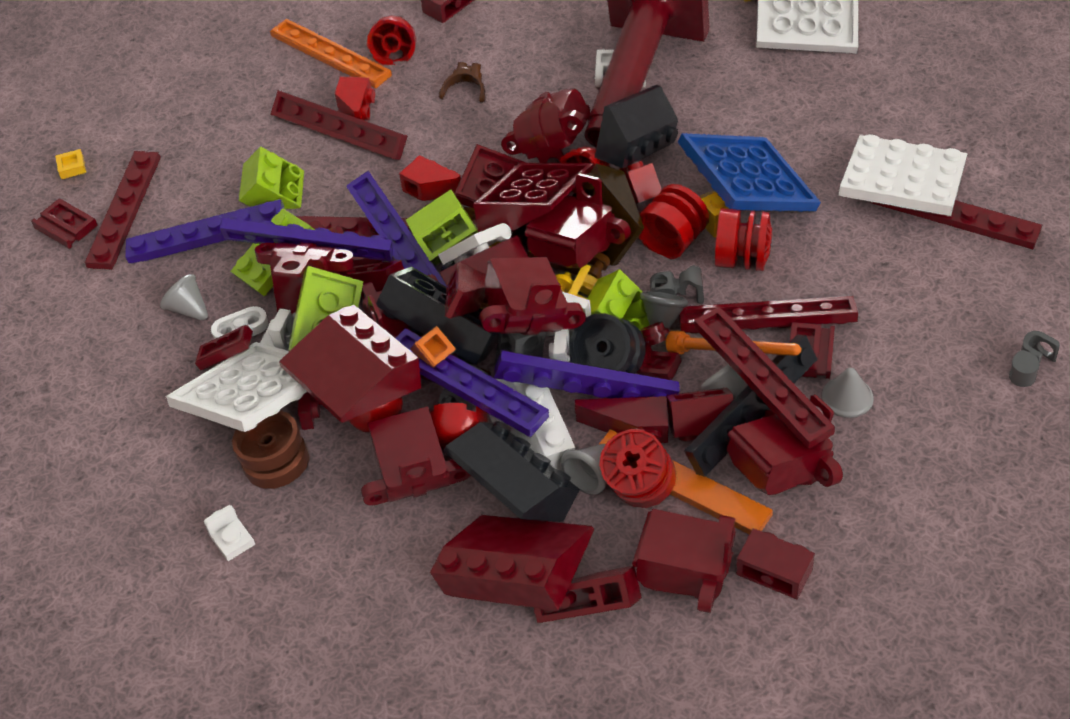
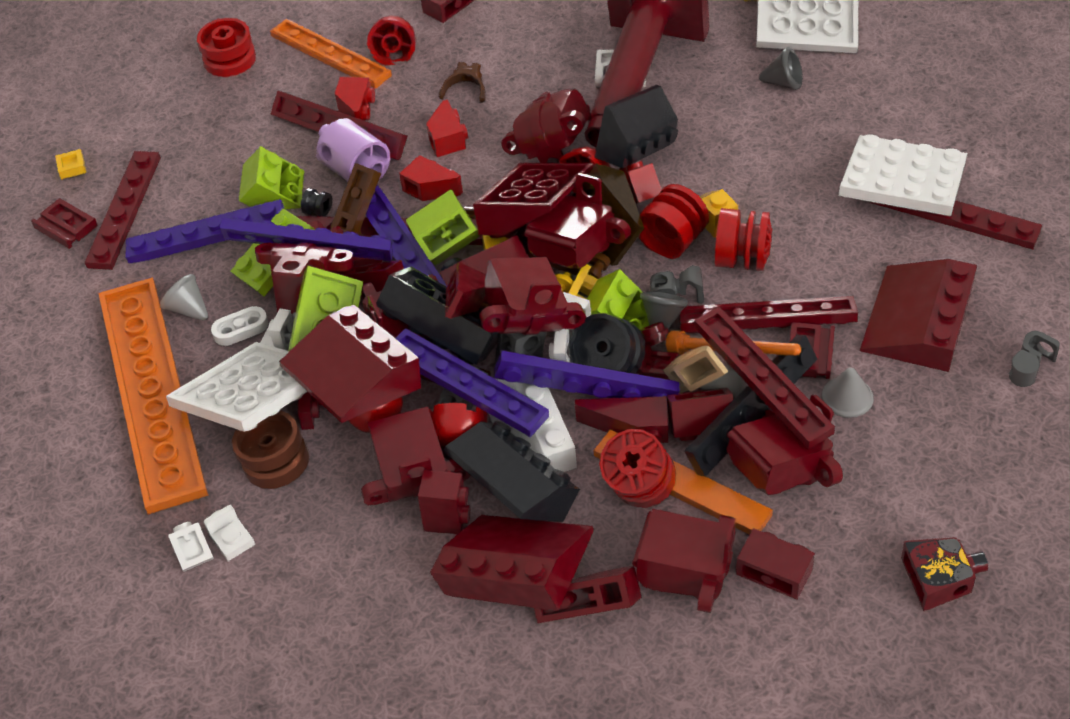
(145, 375): none -> orange plate
(190, 545): none -> white bracket
(224, 347): dark red plate -> none
(226, 47): none -> red wheel
(316, 202): none -> black wheel
(347, 143): none -> lavender cylinder
(356, 198): none -> reddish brown plate
(433, 347): orange slope -> none
(443, 502): none -> dark red brick
(445, 130): none -> red slope
(476, 243): white plate -> none
(482, 173): dark red tile -> none
(584, 468): light grey hat -> none
(695, 368): none -> tan slope
(748, 173): blue plate -> none
(784, 70): none -> dark grey hat
(920, 312): none -> dark red slope
(941, 569): none -> torso

